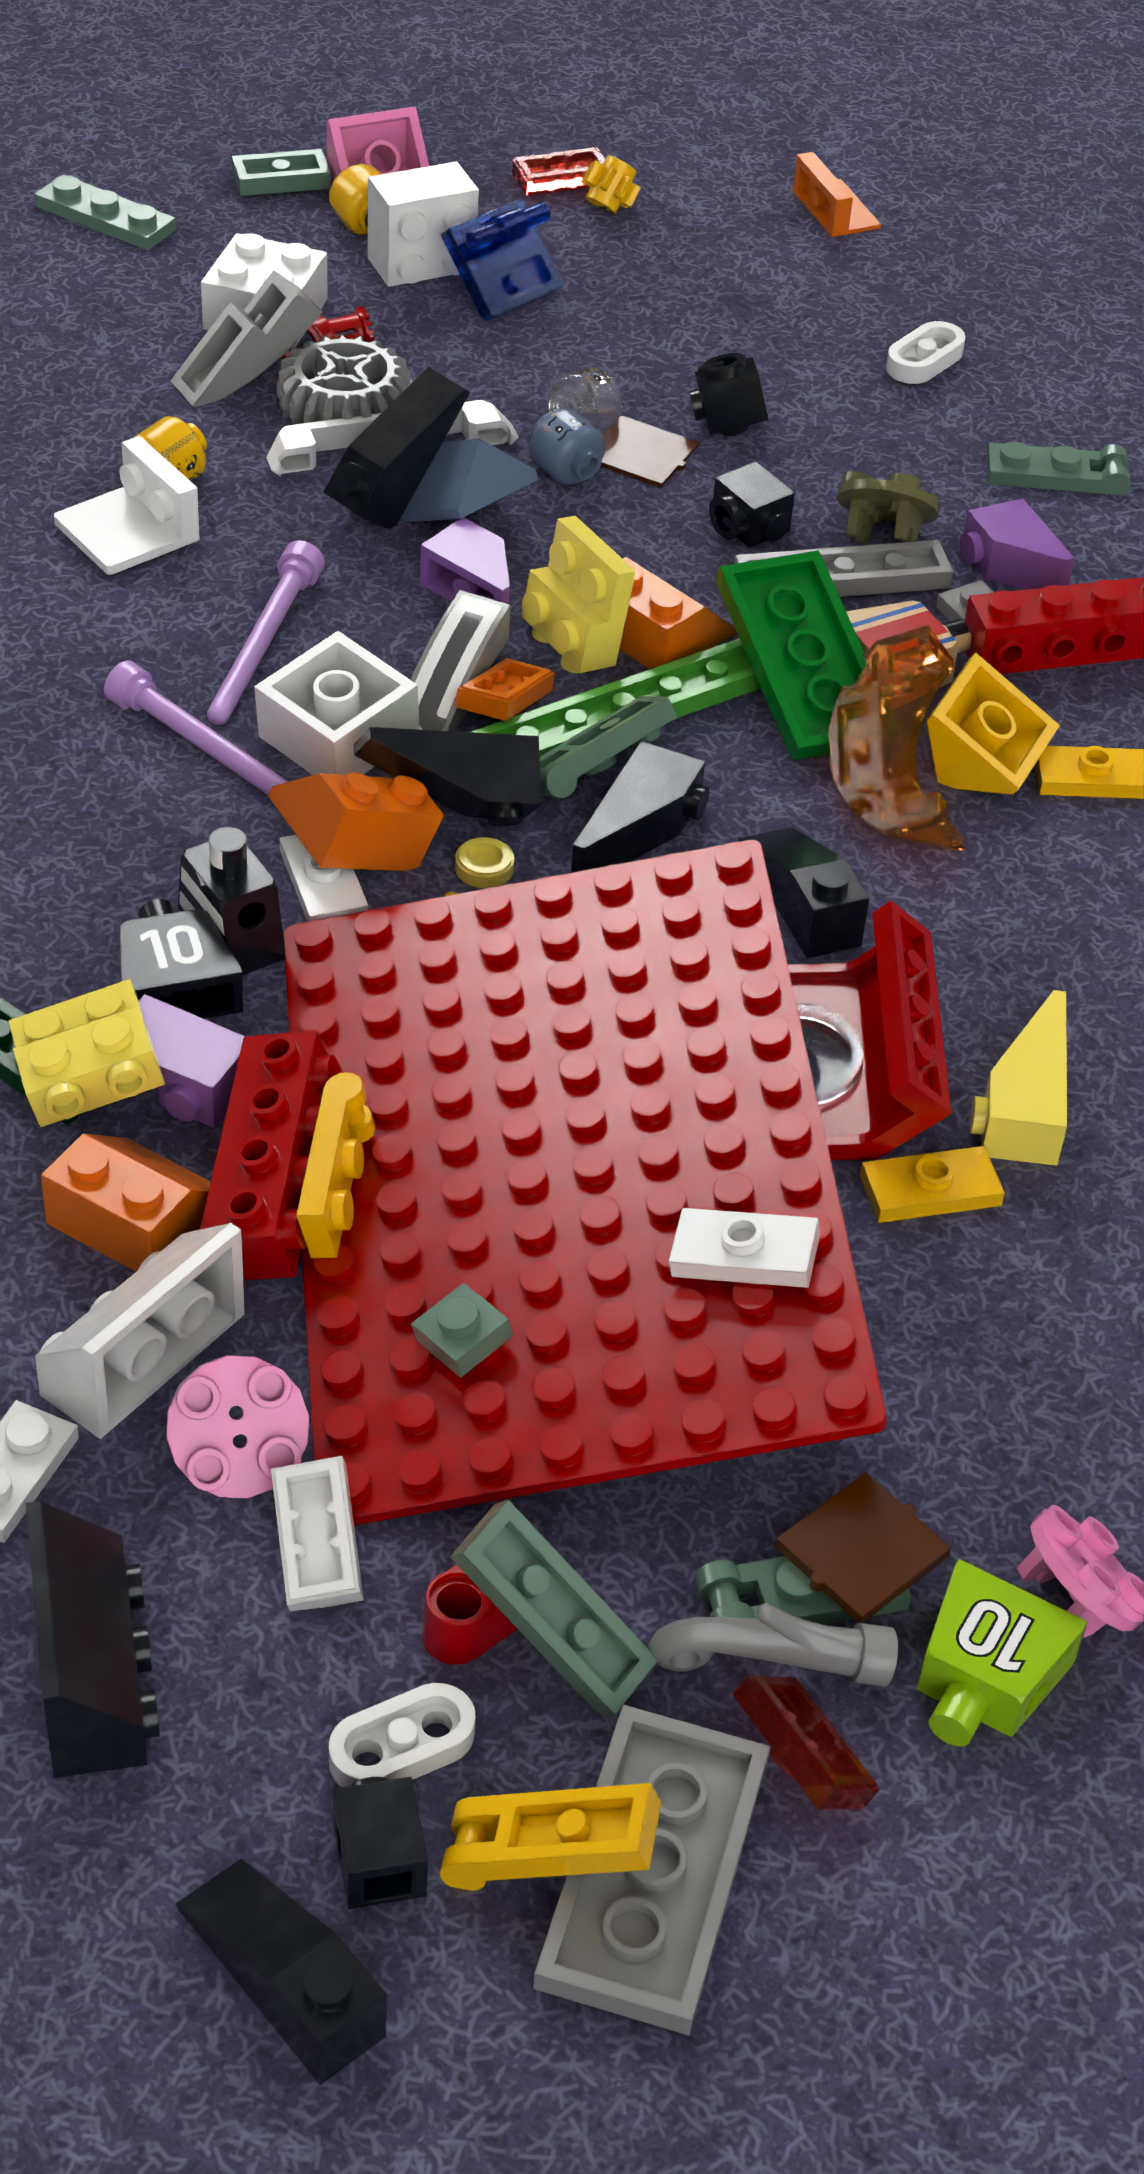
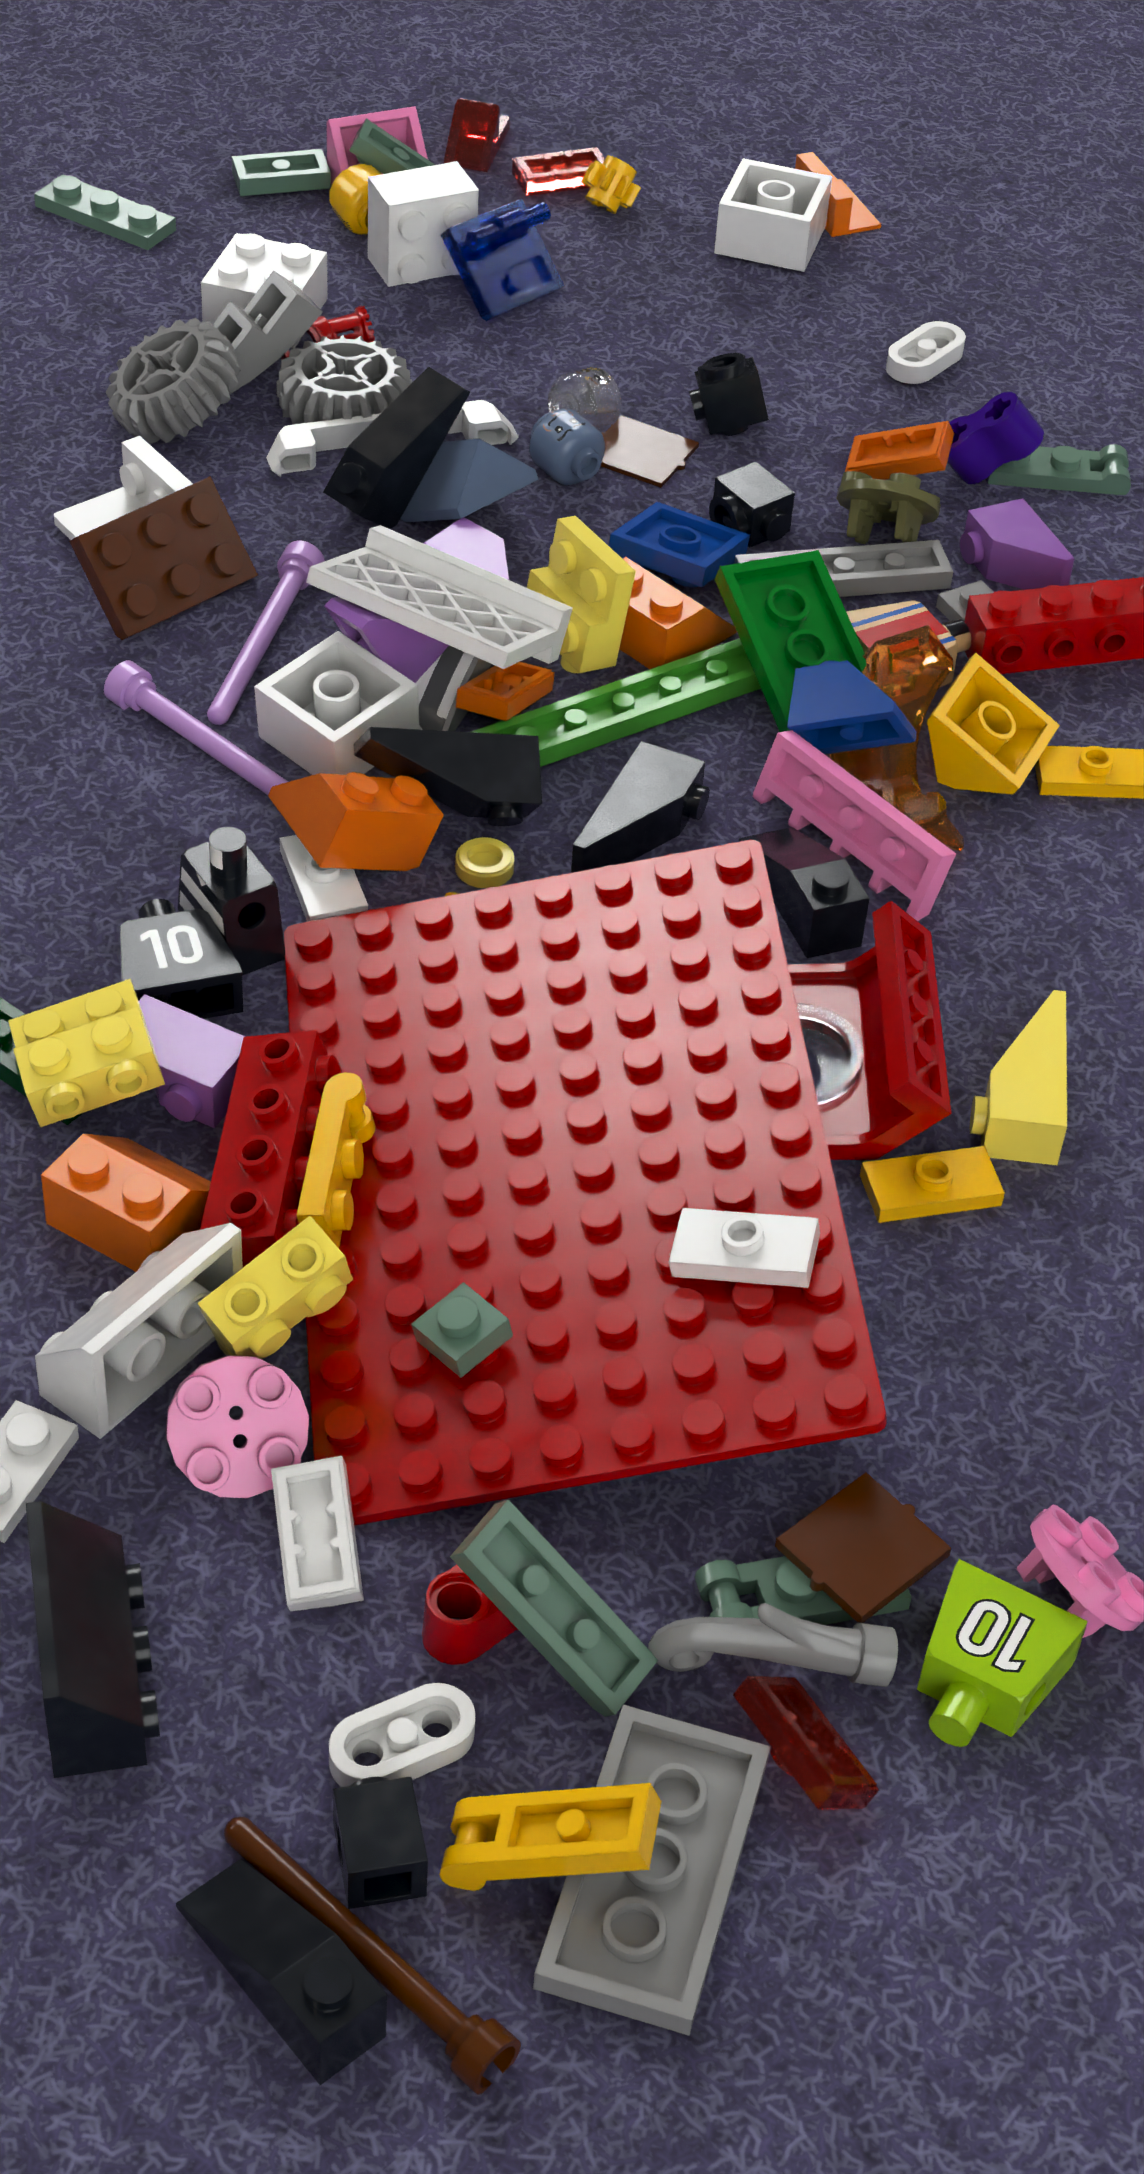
(163, 558): none -> reddish brown plate
(173, 380): none -> light grey gear
(179, 444): yellow head -> none
(277, 1290): none -> light yellow plate
(383, 151): none -> sand green plate
(391, 642): none -> medium lavender slope
(446, 599): none -> white fence
(469, 2040): none -> reddish brown piece
(475, 134): none -> clear red slope
(597, 745): sand green plate -> none
(678, 544): none -> blue plate
(773, 214): none -> white brick
(844, 710): none -> blue slope
(856, 821): none -> bright pink hinge
(902, 450): none -> orange plate
(992, 437): none -> dark purple axle

